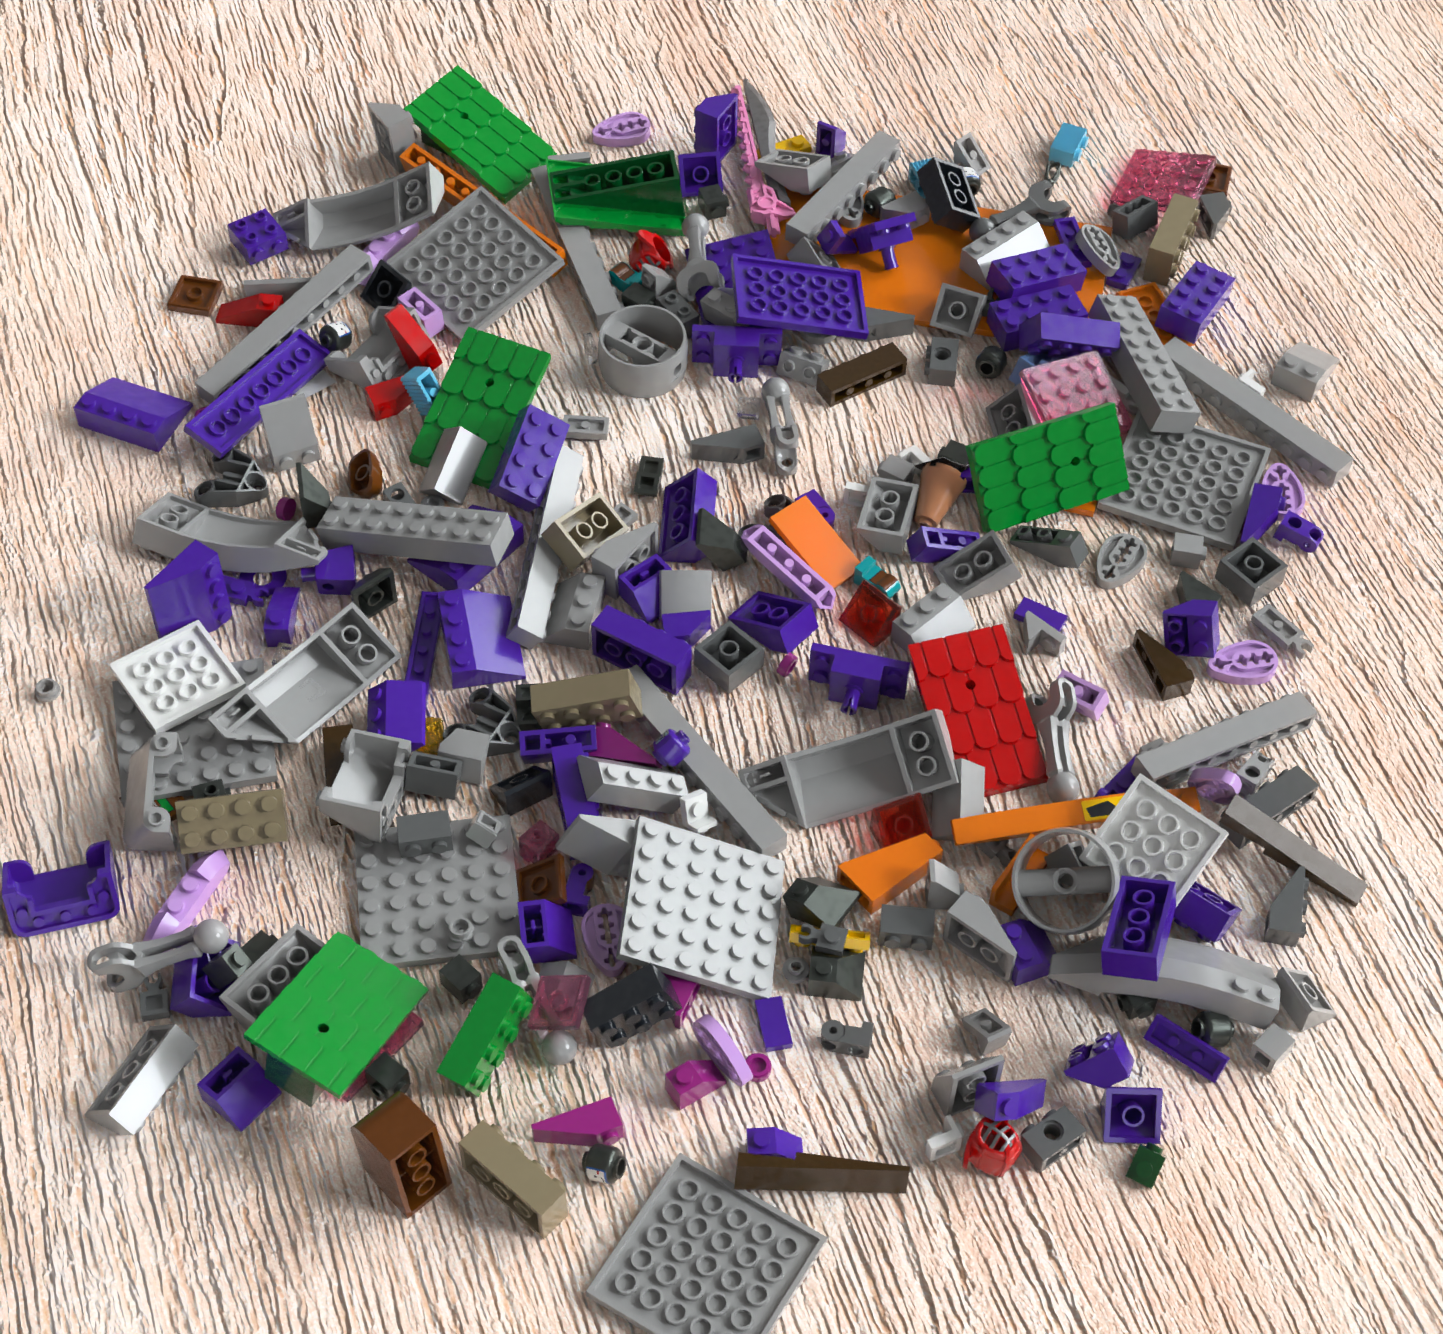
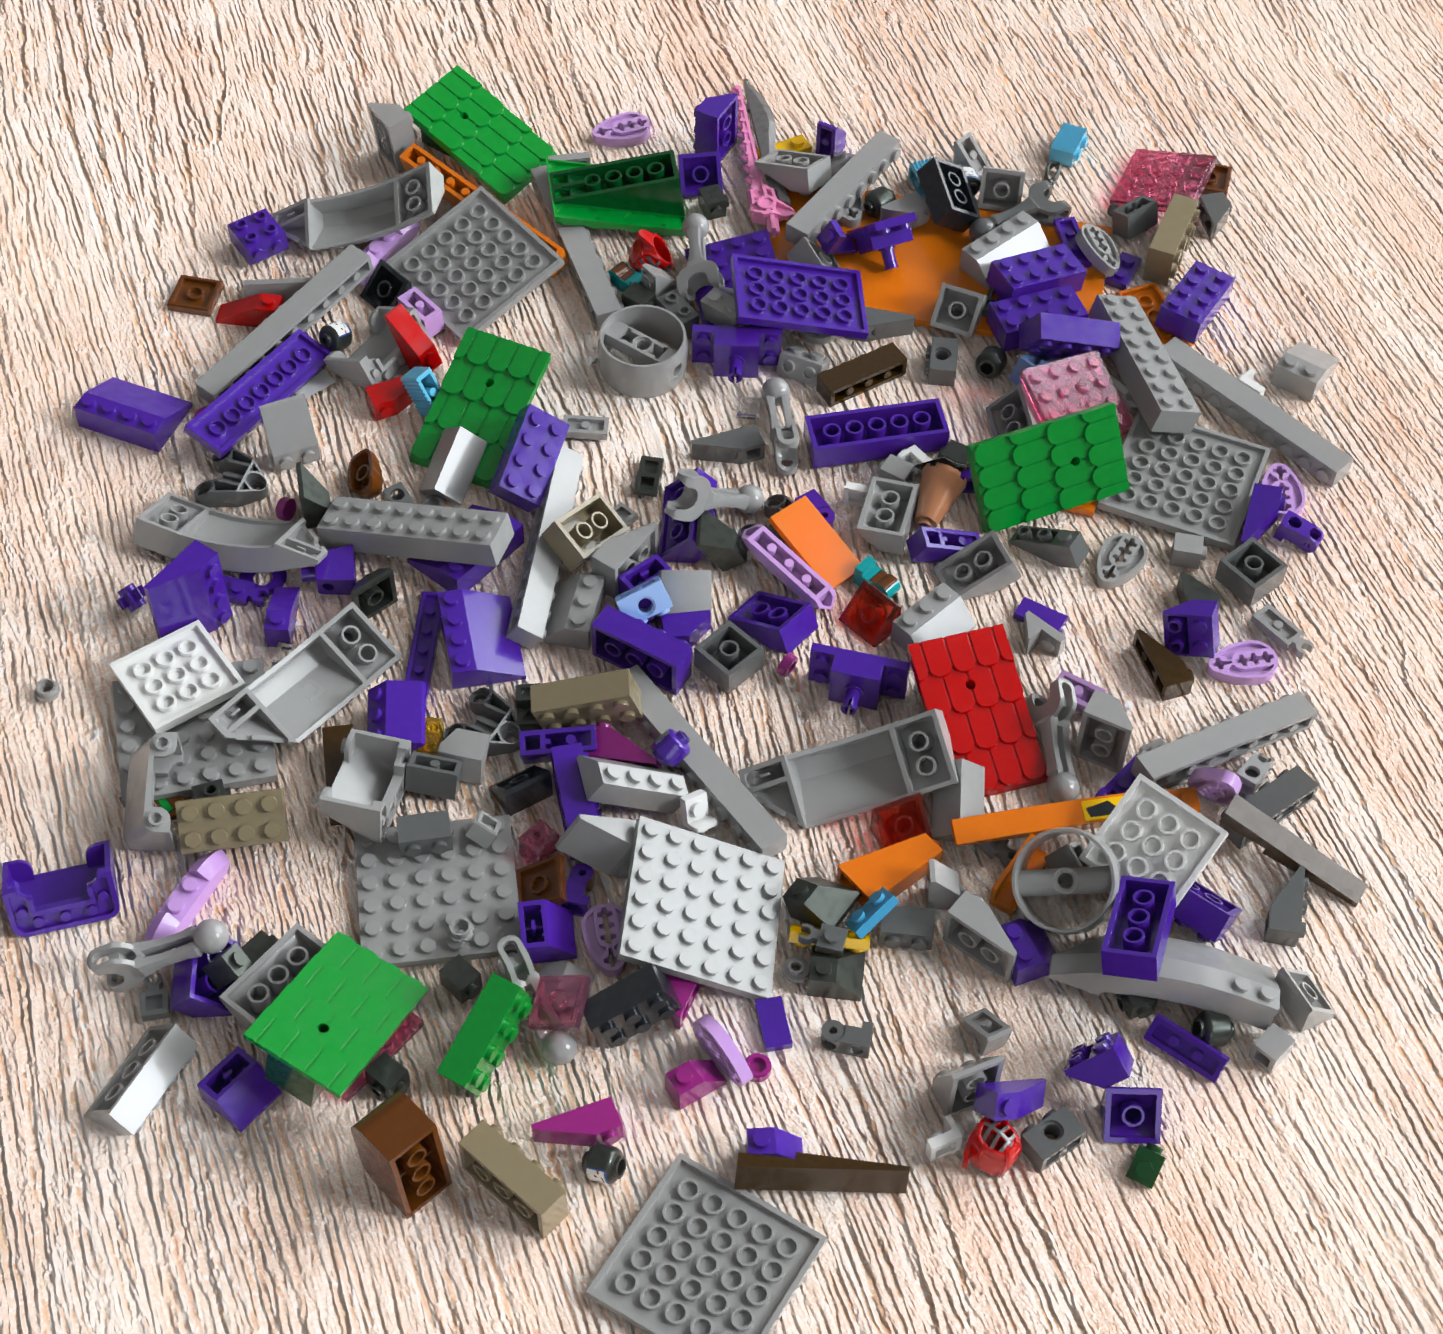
(131, 597): none -> dark purple gear
(652, 590): none -> light blue brick
(700, 496): none -> light grey piece
(872, 912): none -> dark azure plate
(874, 432): none -> dark purple brick
(1000, 188): none -> light grey slope
(1104, 732): none -> light grey slope

